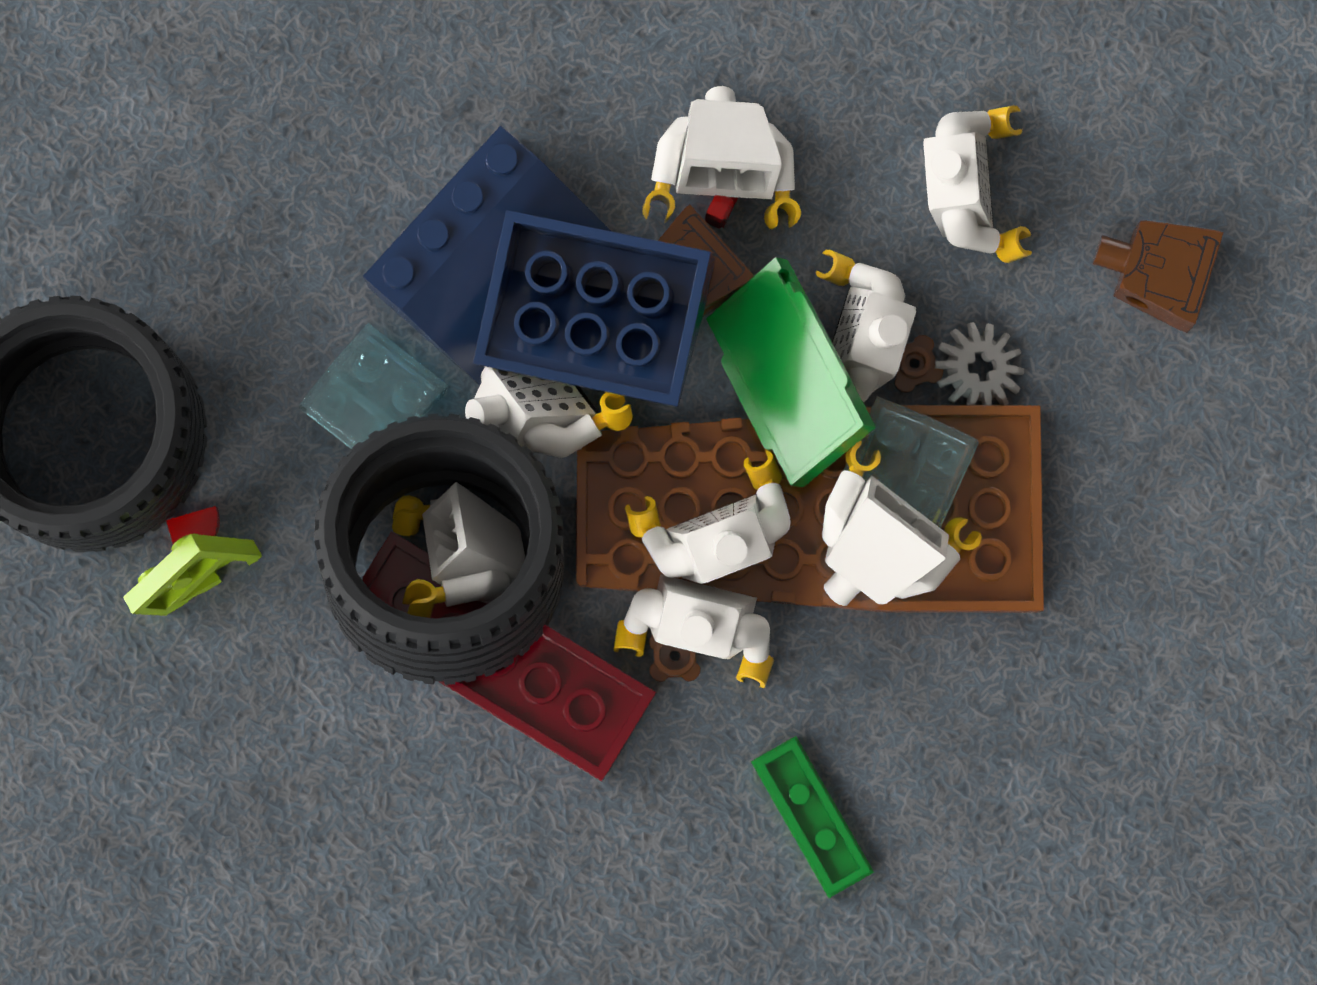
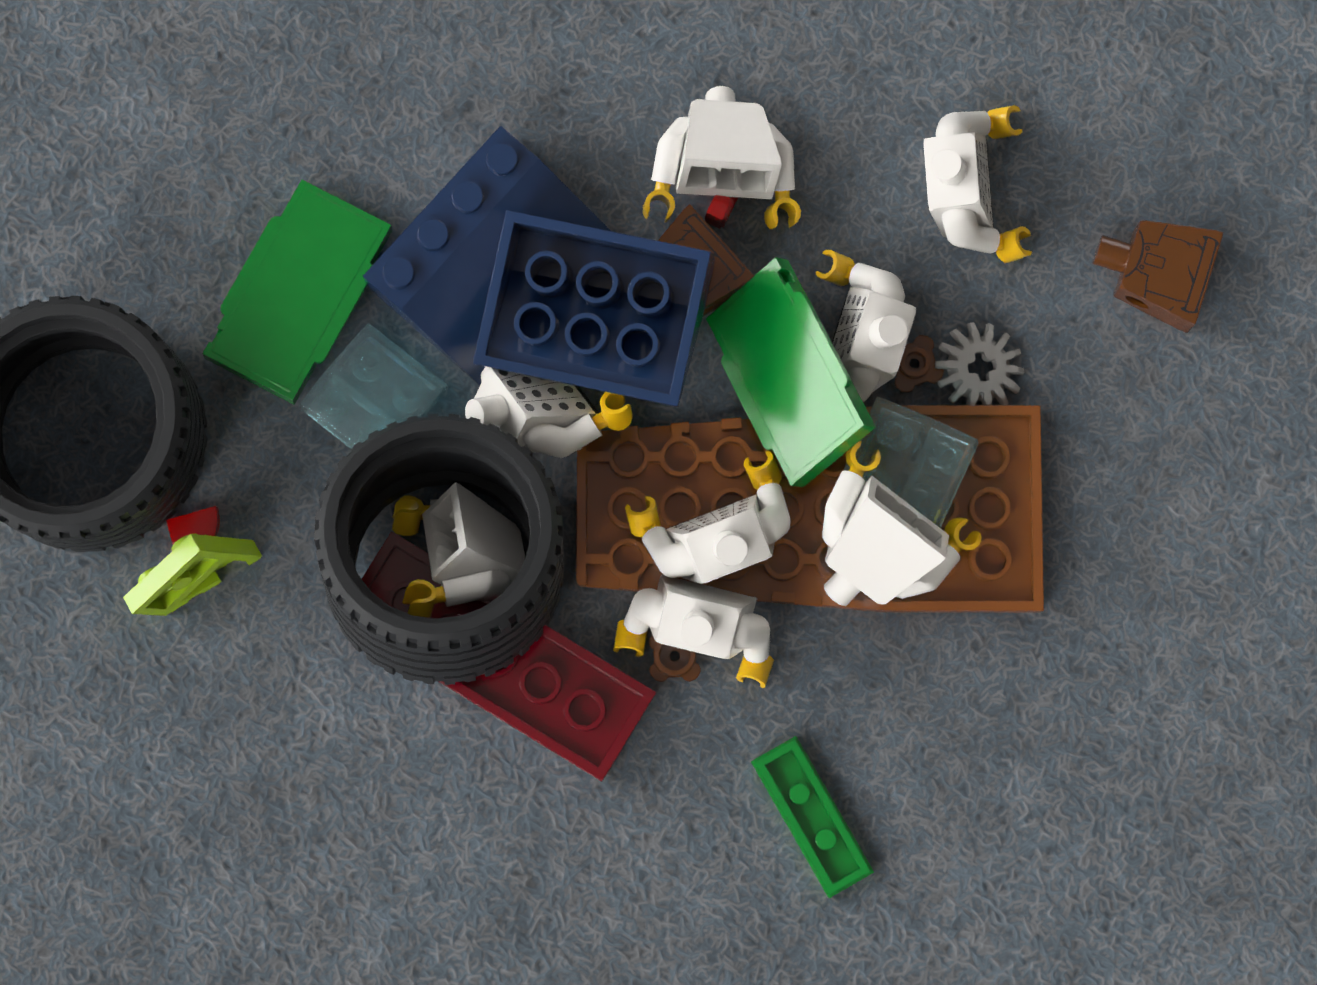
(296, 291): none -> green piece

